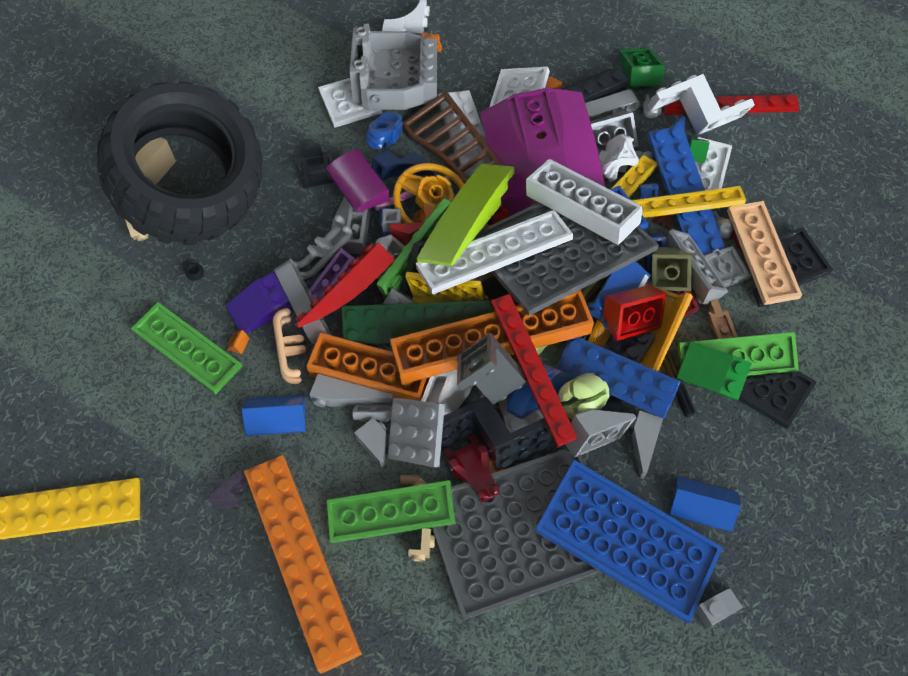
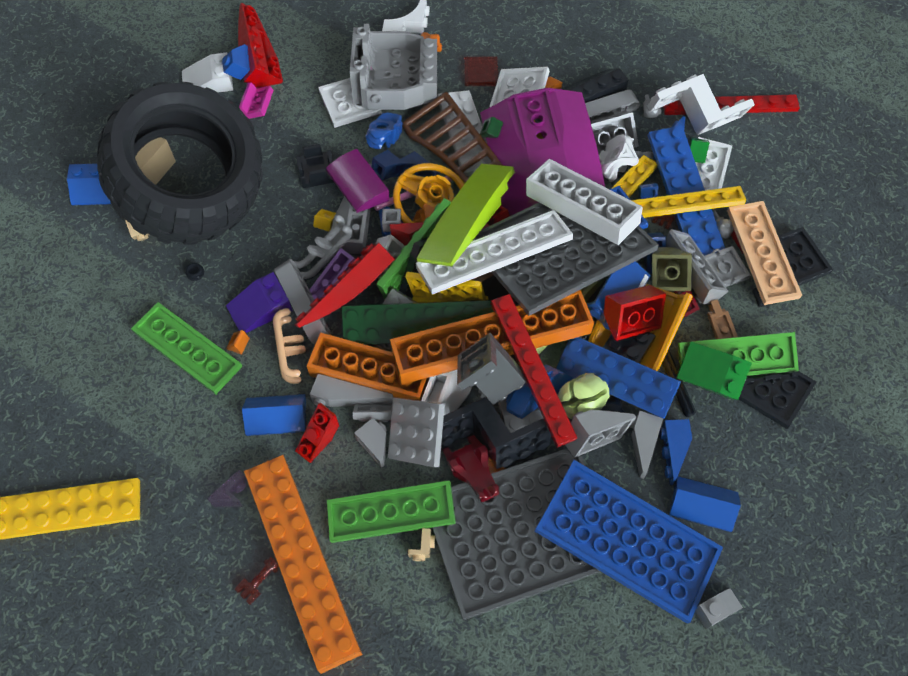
(85, 185): none -> blue slope
(209, 74): none -> white slope
(237, 62): none -> blue slope
(255, 100): none -> dark pink bracket
(262, 57): none -> red wedge
(271, 565): none -> clear red hinge
(318, 433): none -> red slope
(324, 219): none -> yellow slope
(412, 480): medium nougat arm -> none
(481, 71): none -> clear red tile
(491, 128): none -> dark green slope
(642, 67): green slope -> none
(676, 439): none -> blue slope

